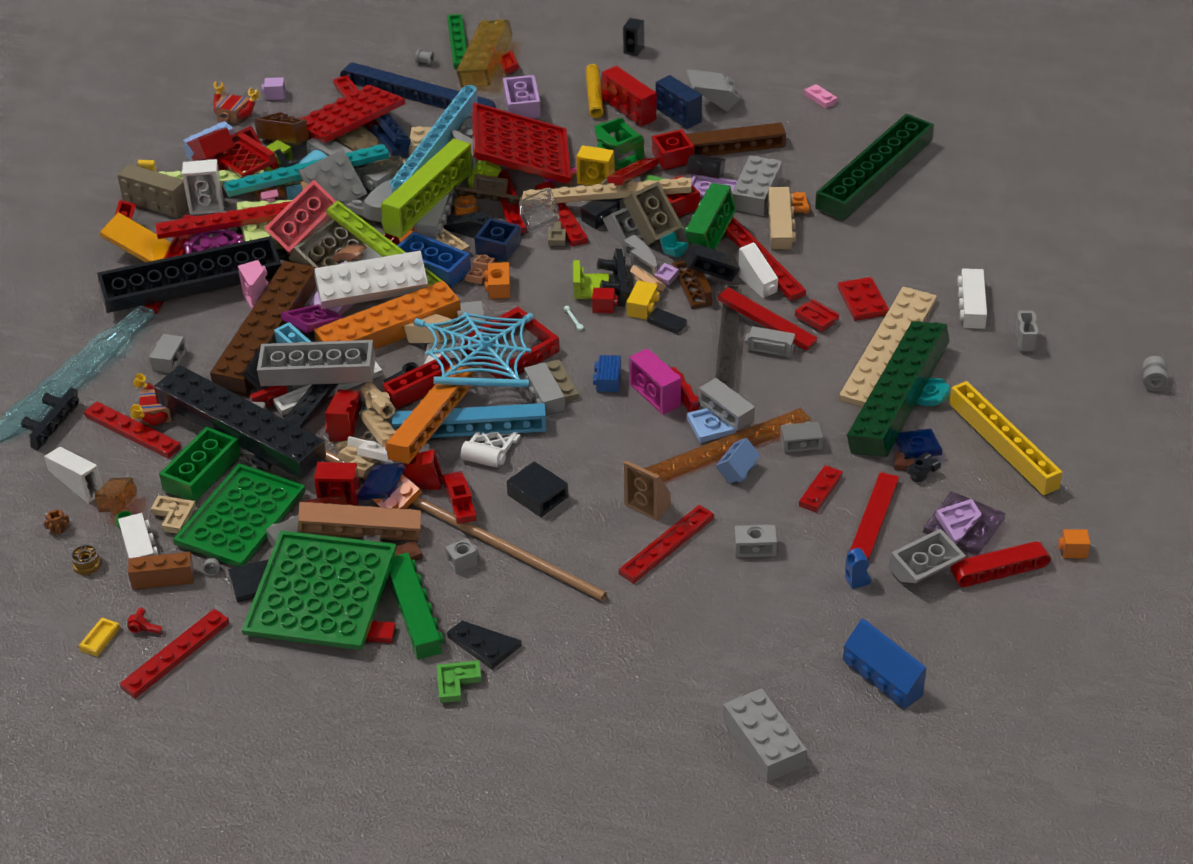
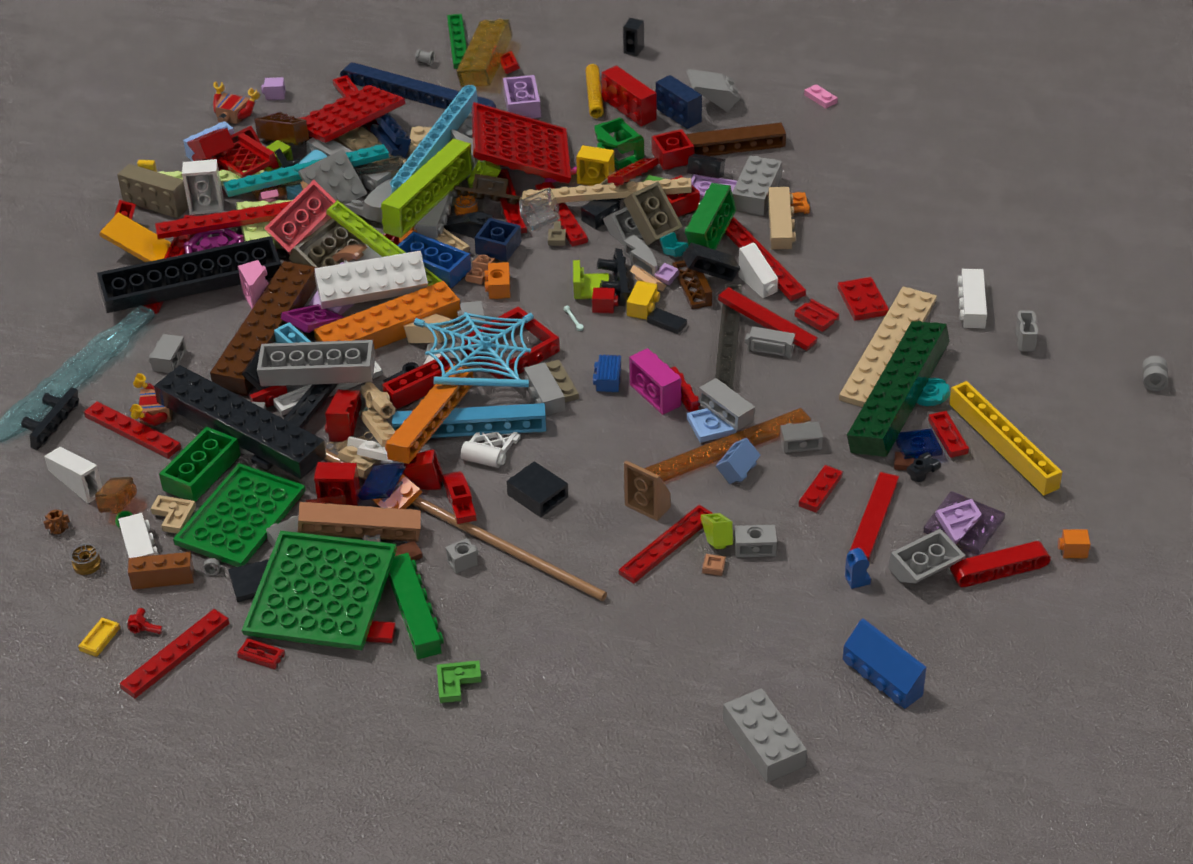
(258, 656): none -> red tile
(483, 644): black wing -> none
(714, 564): none -> nougat tile
(717, 530): none -> lime slope
(874, 166): dark green brick -> none
(948, 434): none -> red plate

